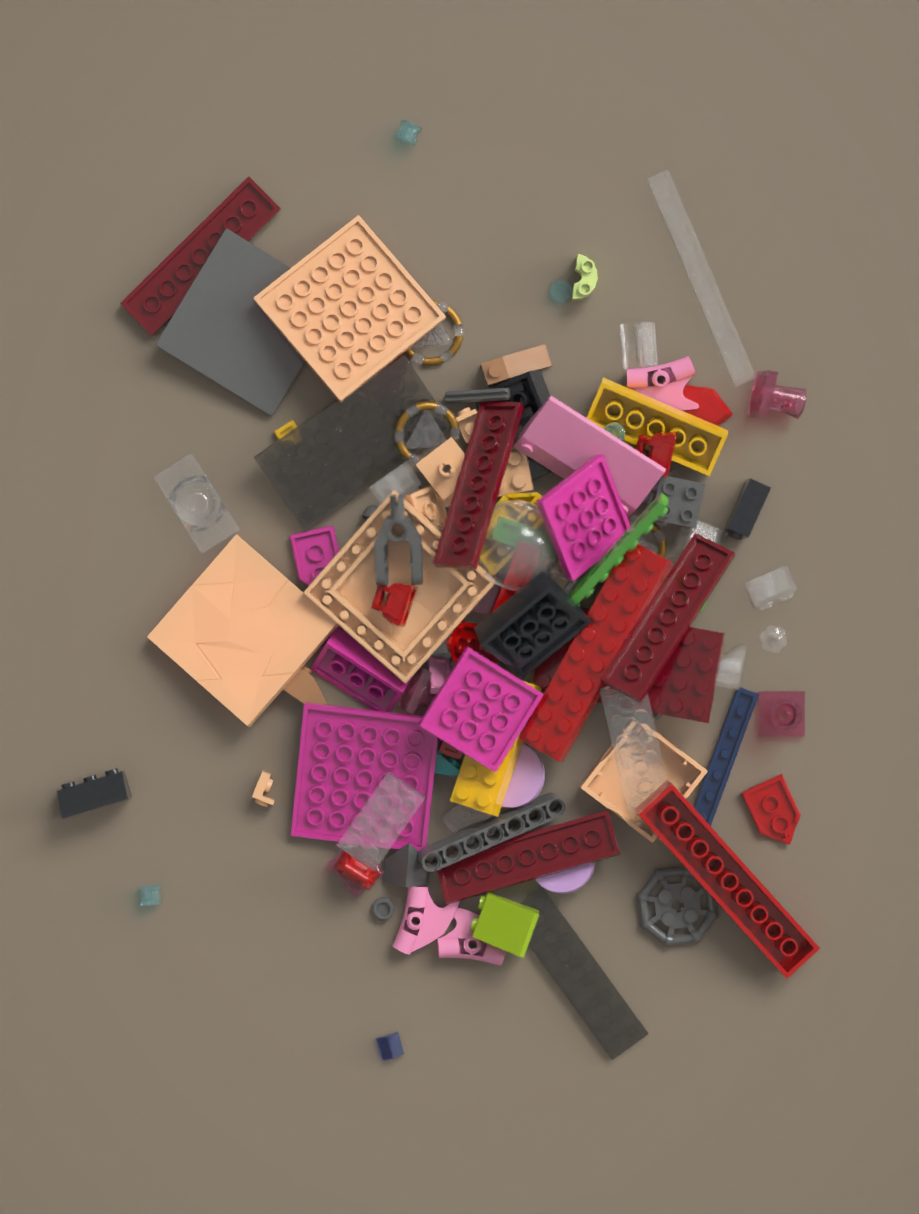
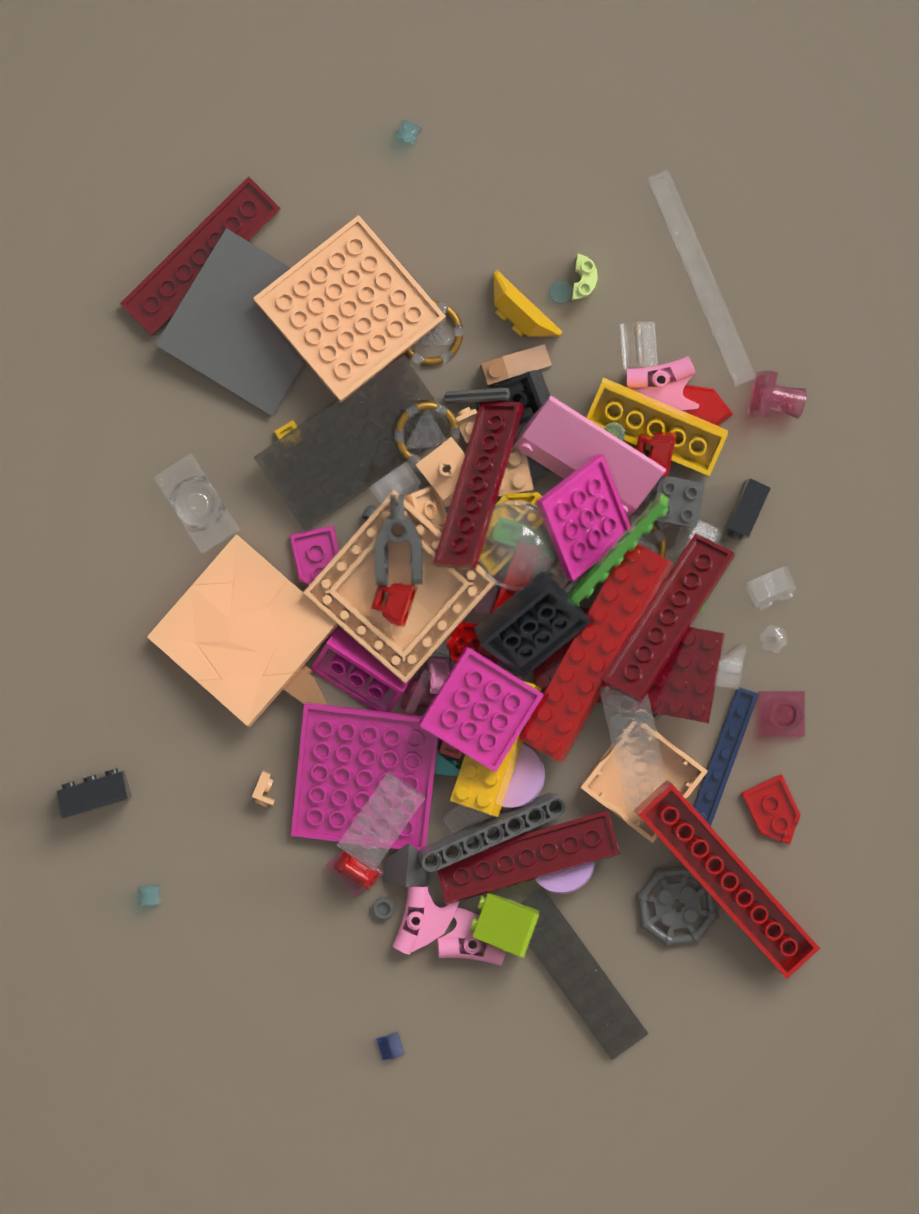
(519, 311): none -> yellow wedge

